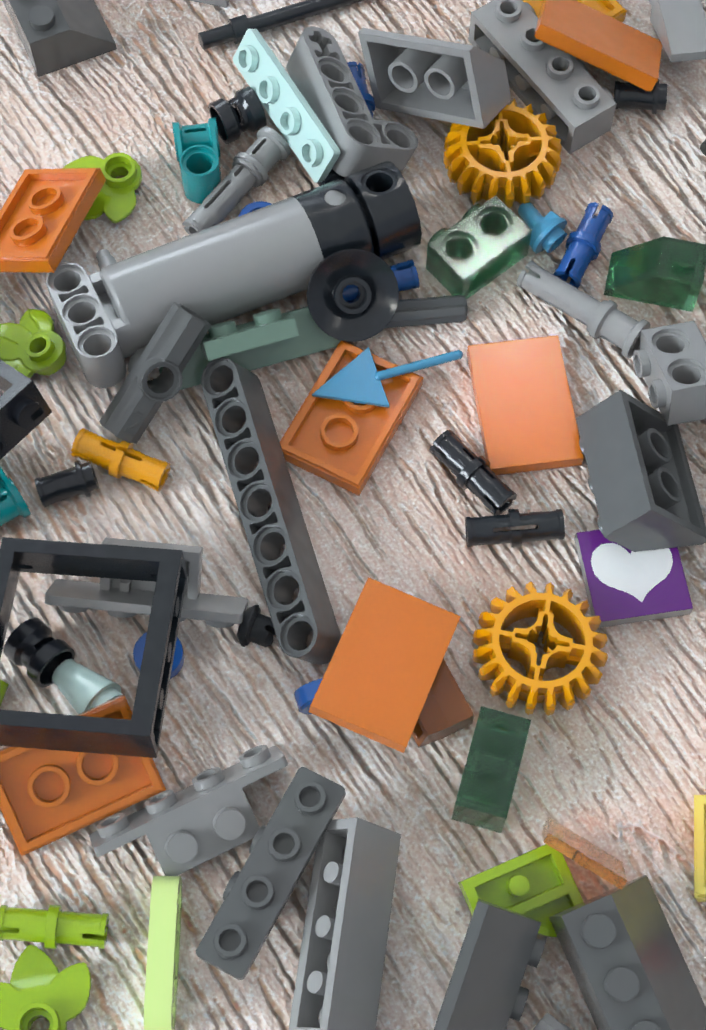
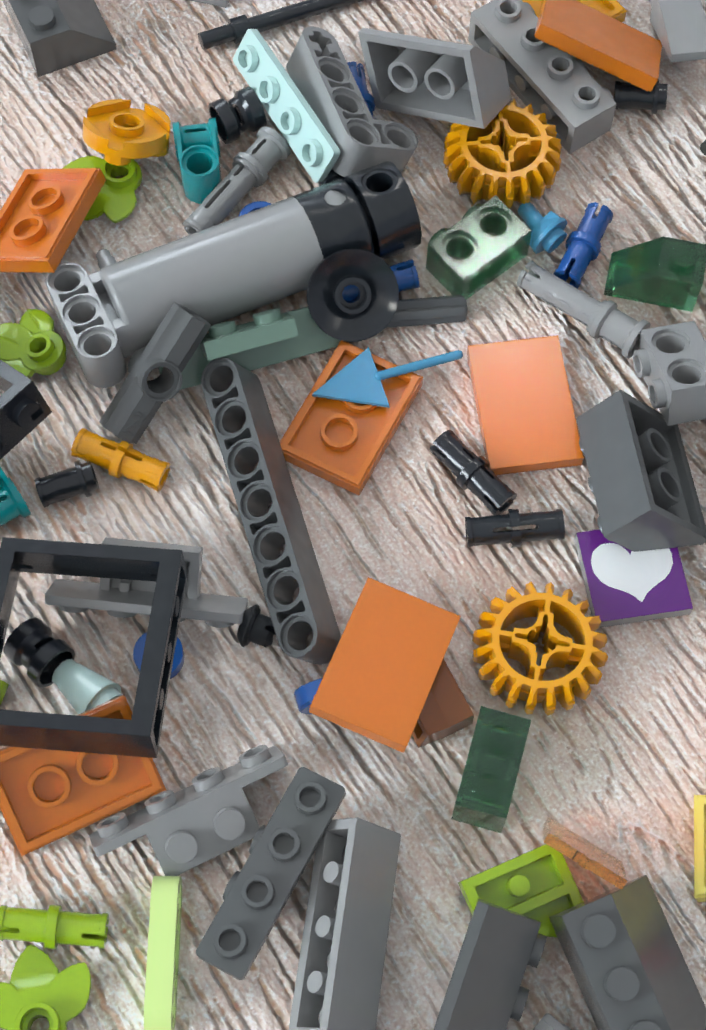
(125, 131): none -> light orange plate

